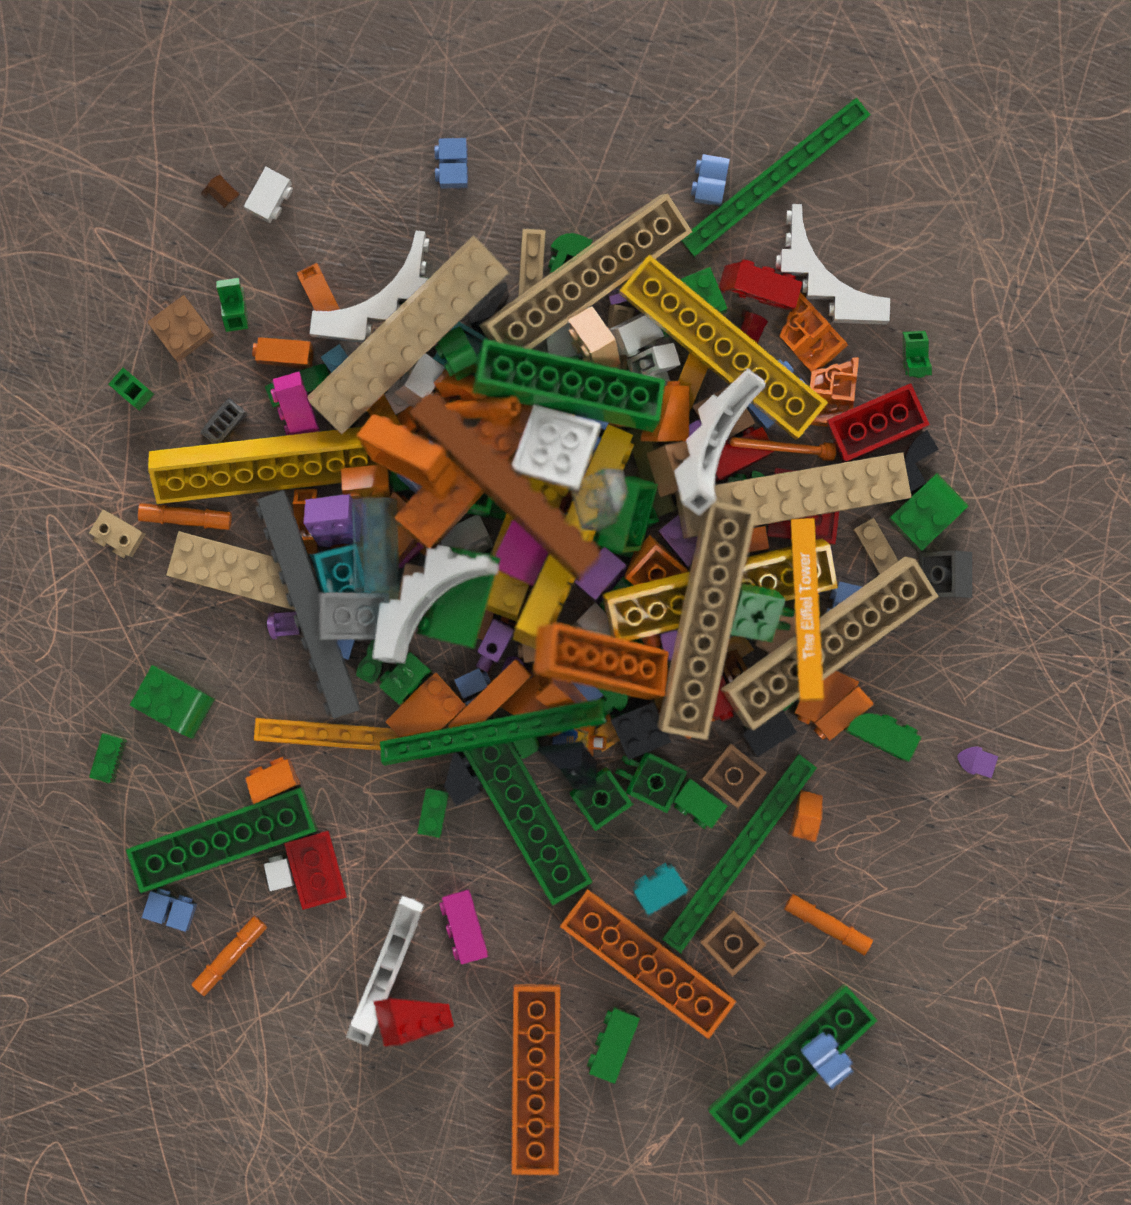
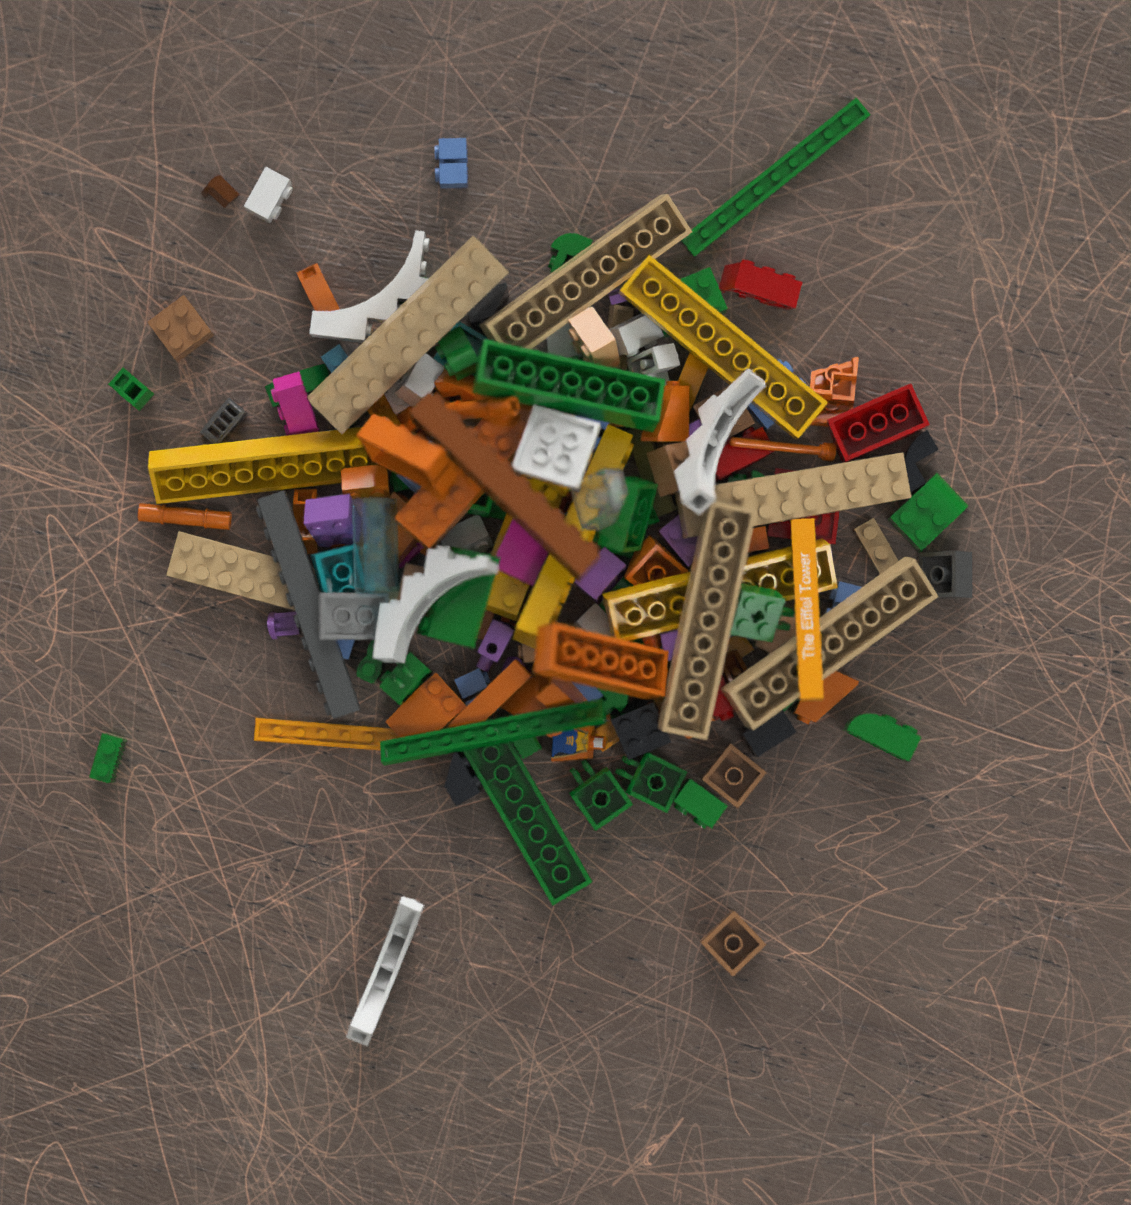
(117, 534): tan brick -> none
(159, 904): medium blue piece -> none
(172, 702): green brick -> none
(221, 840): green brick -> none
(229, 955): orange piece -> none
(232, 304): green brick -> none
(272, 780): orange slope -> none
(278, 873): white brick -> none
(284, 353): orange slope -> none
(315, 870): red plate -> none
(410, 1020): red wedge -> none
(433, 812): green brick -> none
(464, 927): dark pink brick -> none
(531, 259): tan plate -> none
(536, 1079): orange brick -> none
(571, 763): black slope -> none
(613, 1044): green brick -> none
(648, 963): orange brick -> none
(659, 888): teal brick -> none
(711, 180): medium blue brick -> none
(739, 853): green plate -> none
(753, 325): dark red tile -> none
(786, 1069): green brick -> none
(807, 816): orange slope -> none
(811, 336): orange slope -> none
(826, 1059): medium blue brick -> none
(828, 924): orange piece -> none
(840, 715): orange slope -> none
(847, 303): white arch -> none
(916, 354): green brick -> none
(977, 761): medium lavender tile -> none

